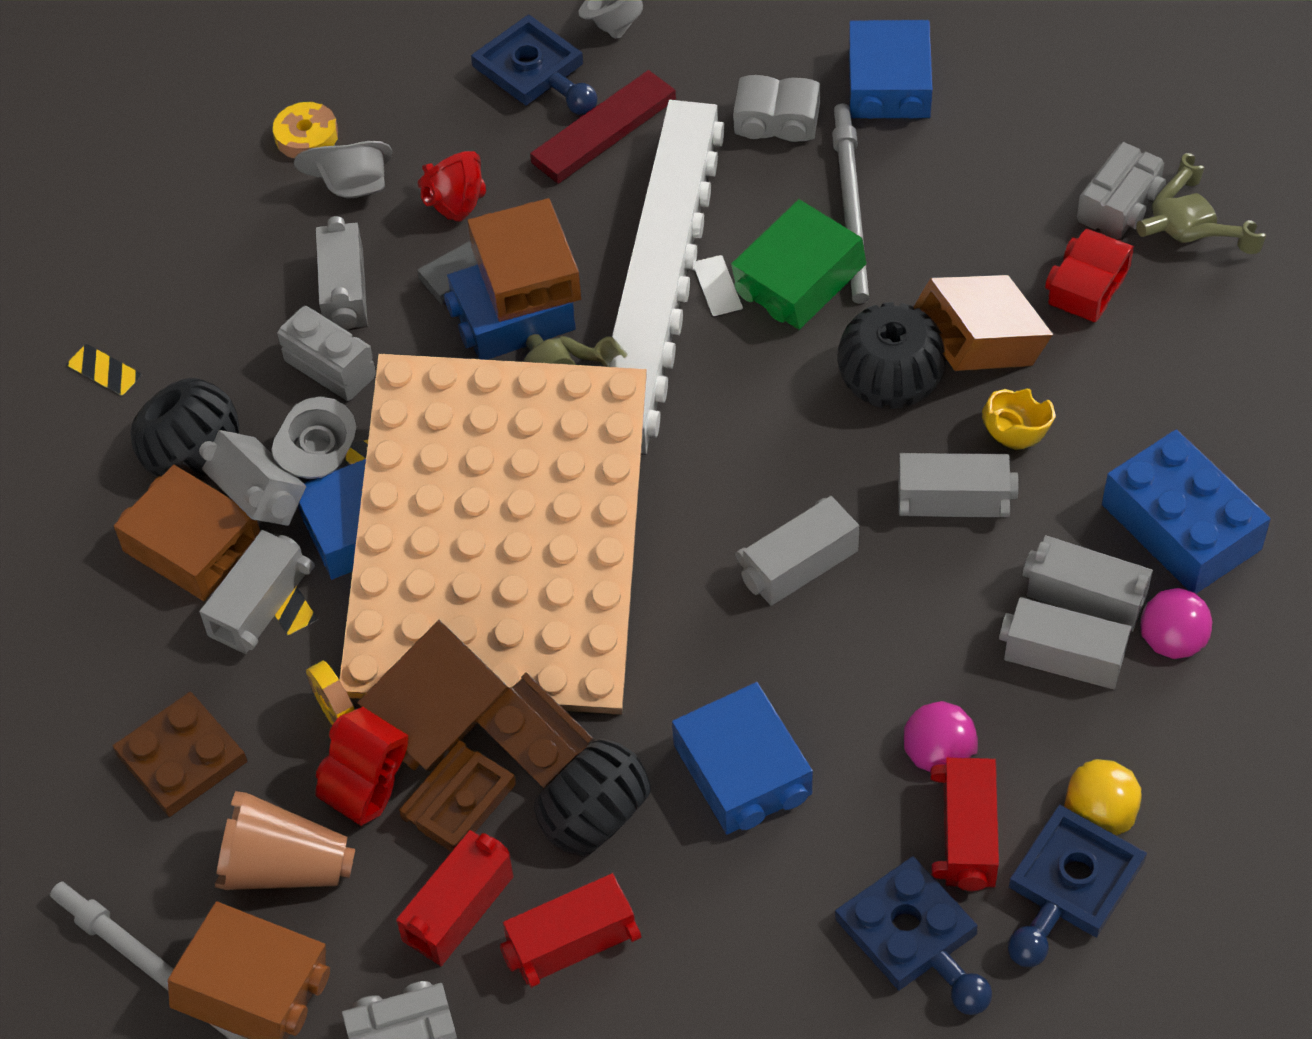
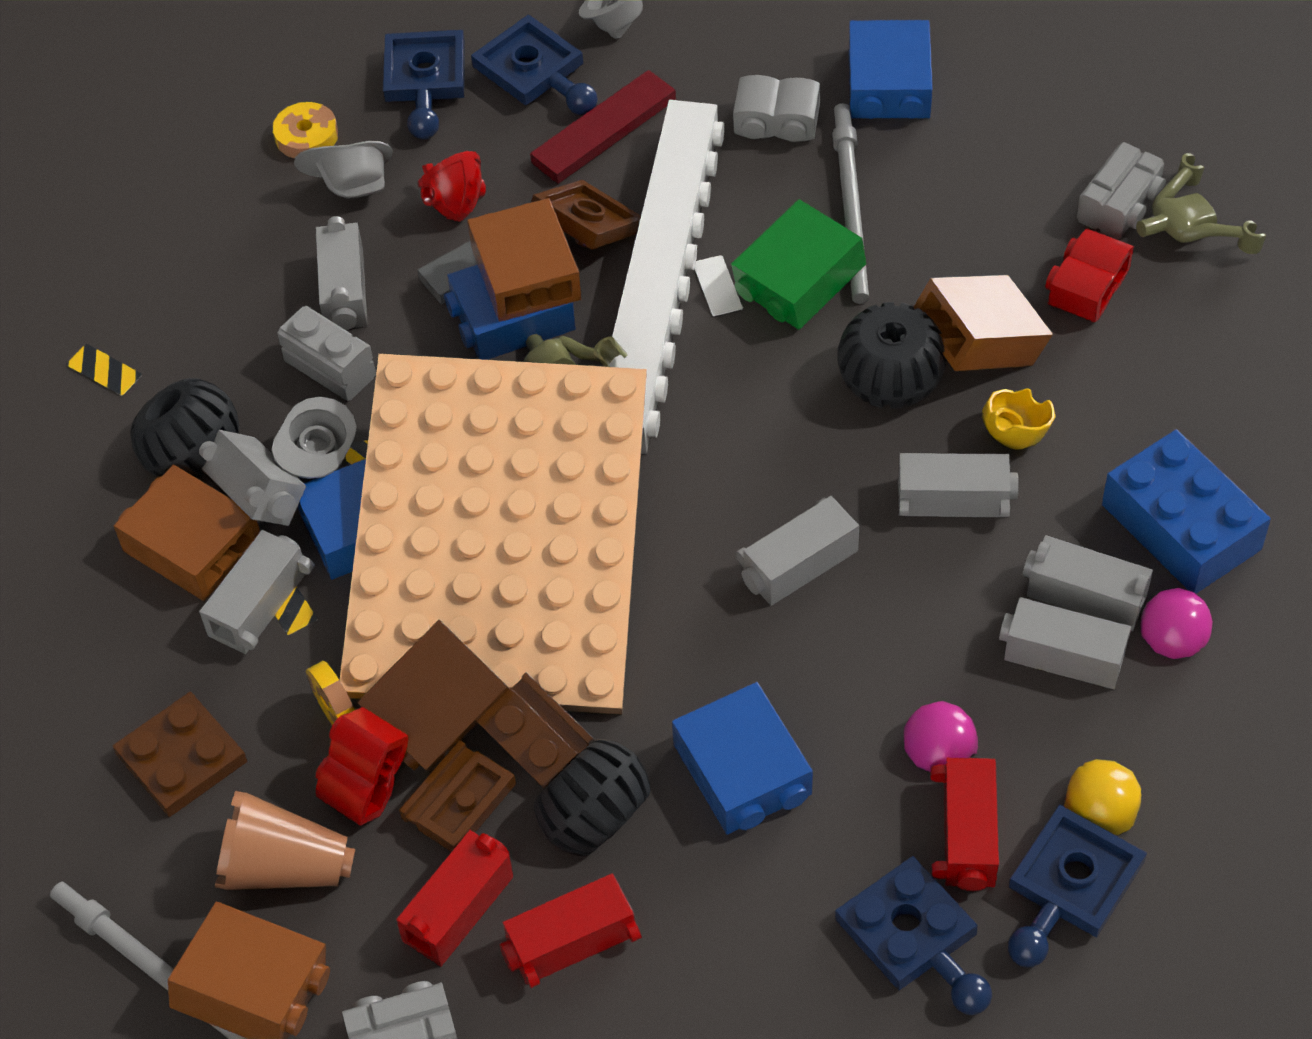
(440, 81): none -> dark blue plate
(590, 214): none -> reddish brown plate

